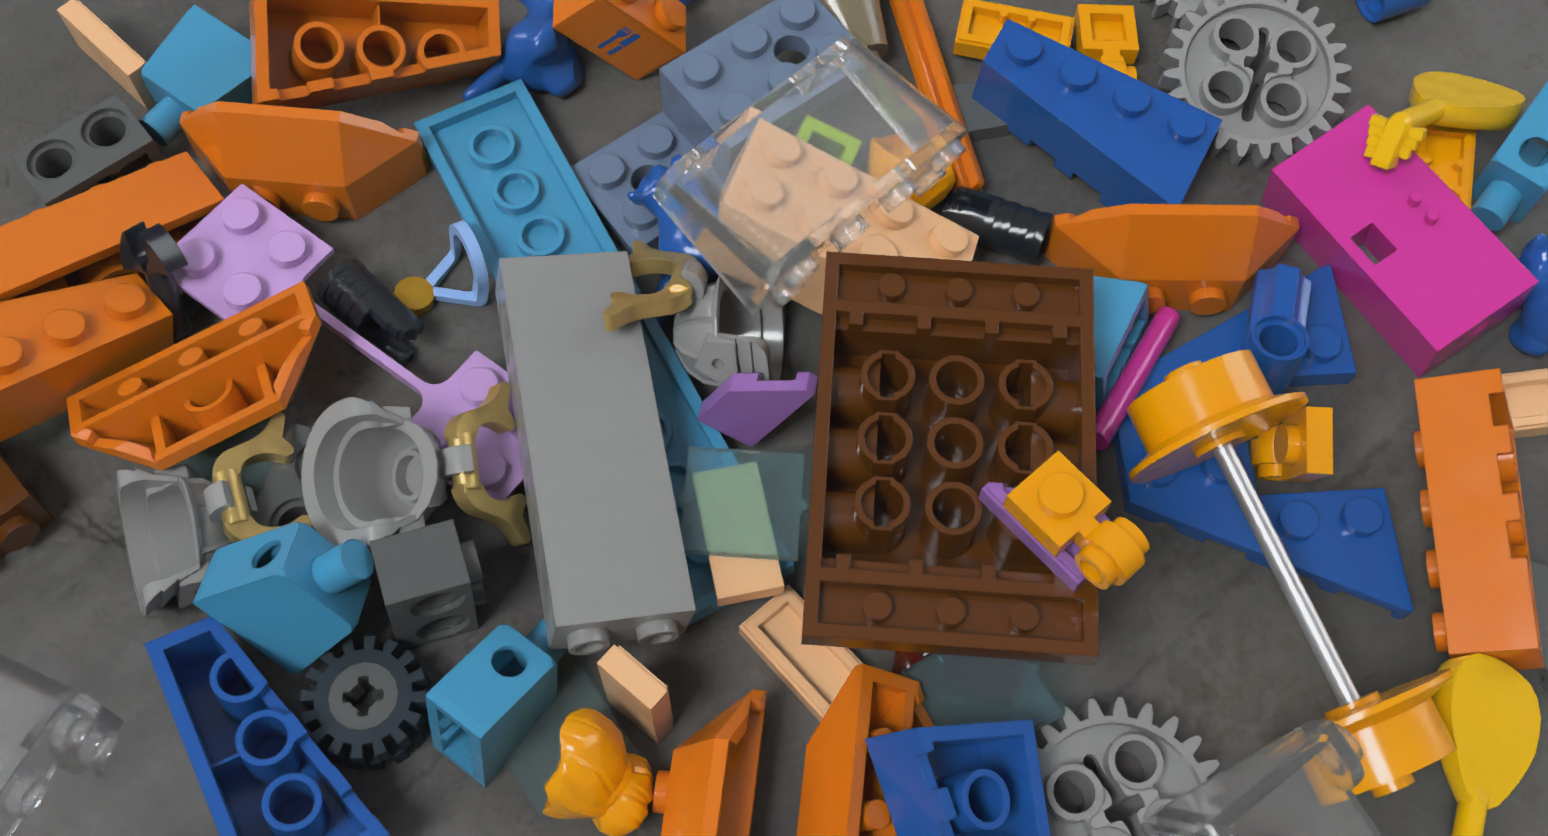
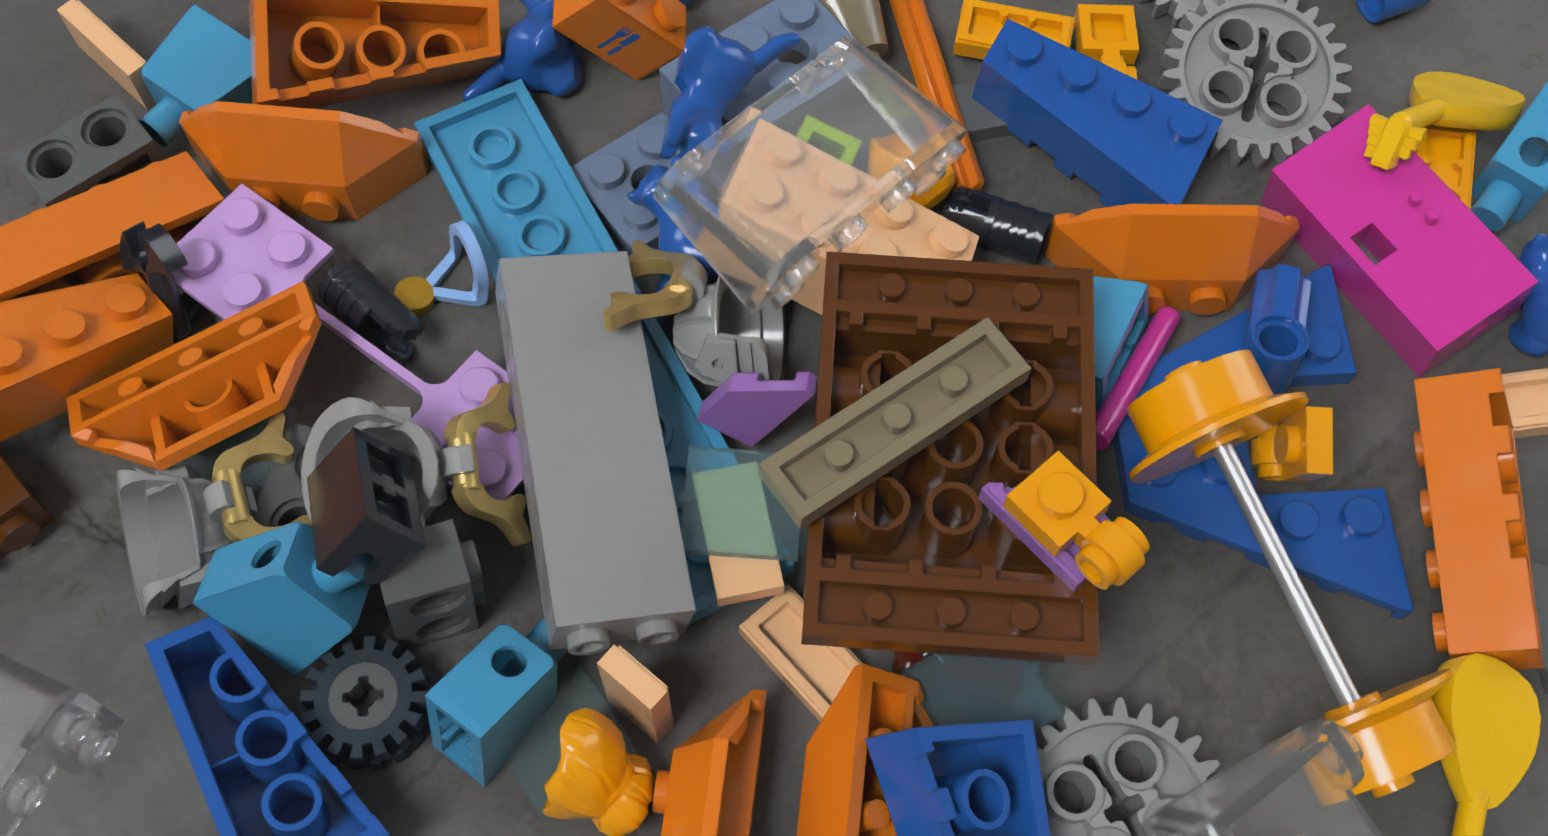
(364, 504): none -> black hinge
(710, 78): none -> blue animal
(893, 422): none -> dark tan plate

